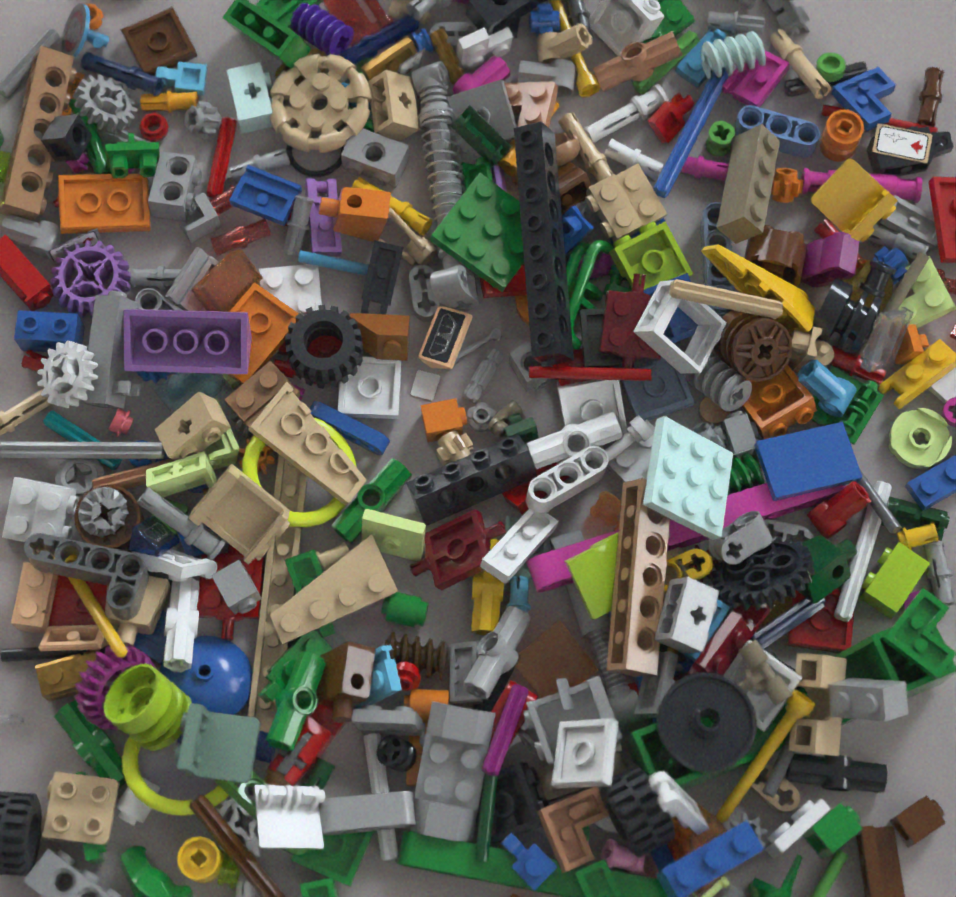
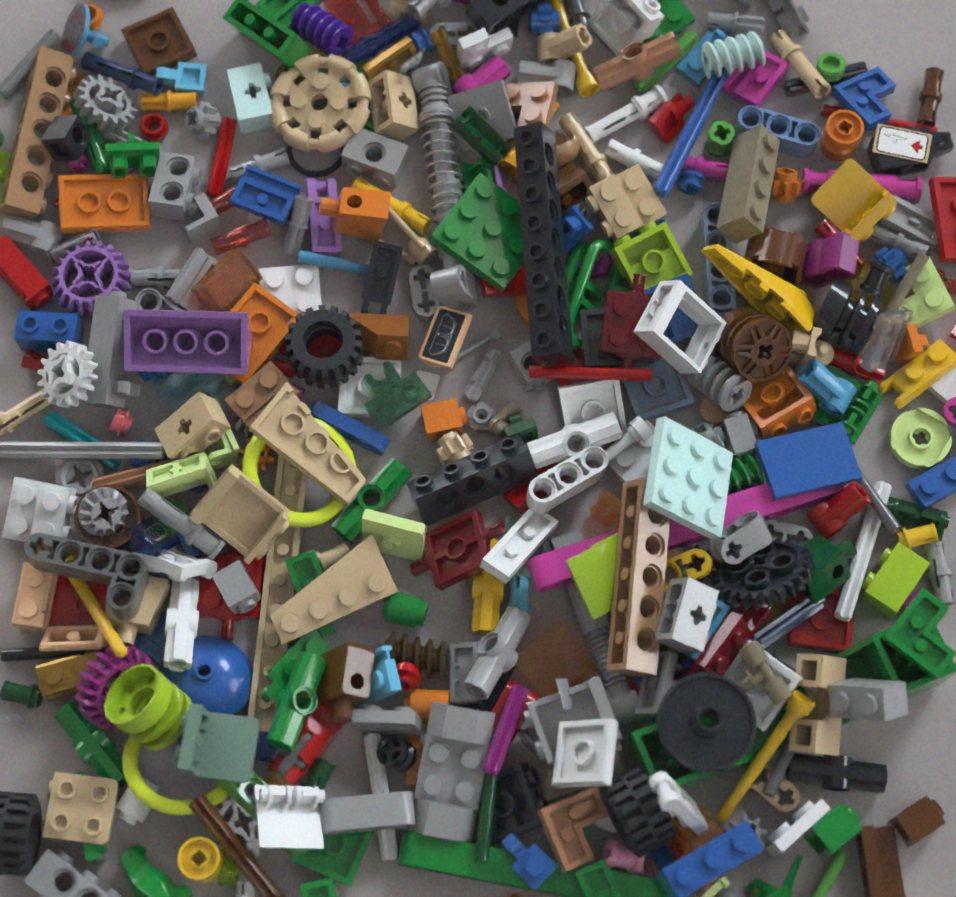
(22, 694): none -> dark green pin
(394, 396): none -> clear green plate
(690, 182): none -> blue bush
(725, 299): tan axle -> none

